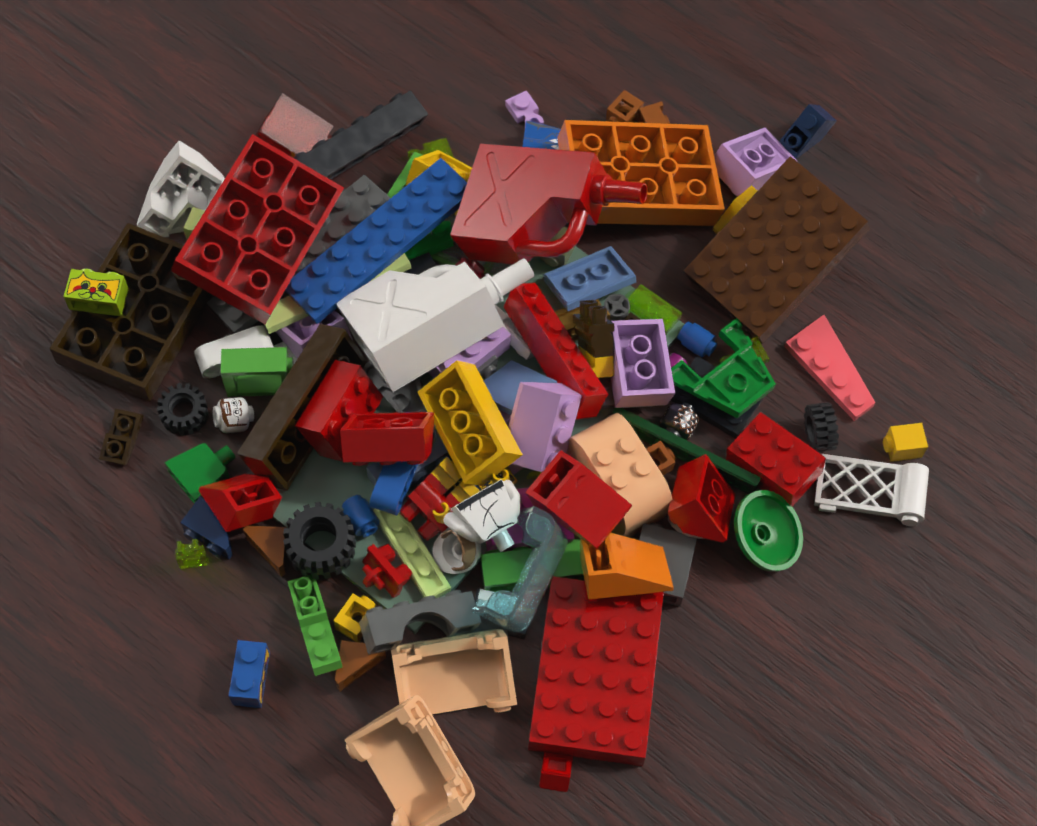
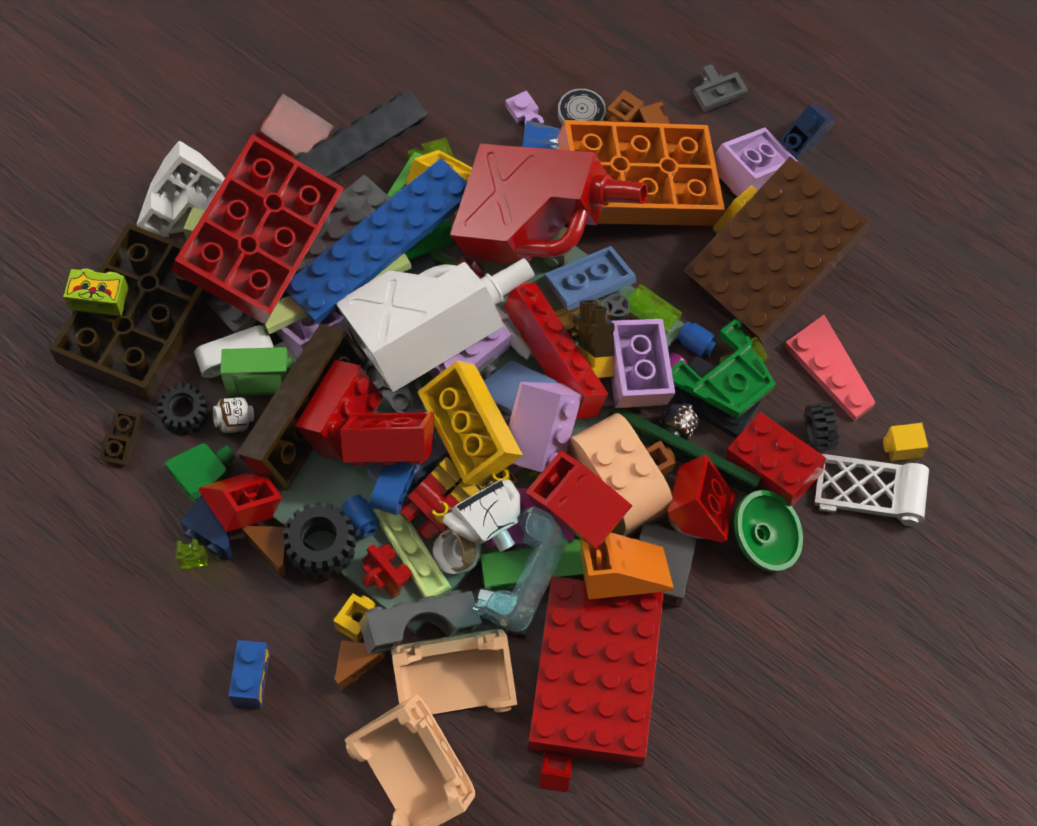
(315, 625): bright green slope -> none
(582, 106): none -> tile
(718, 89): none -> dark grey hinge

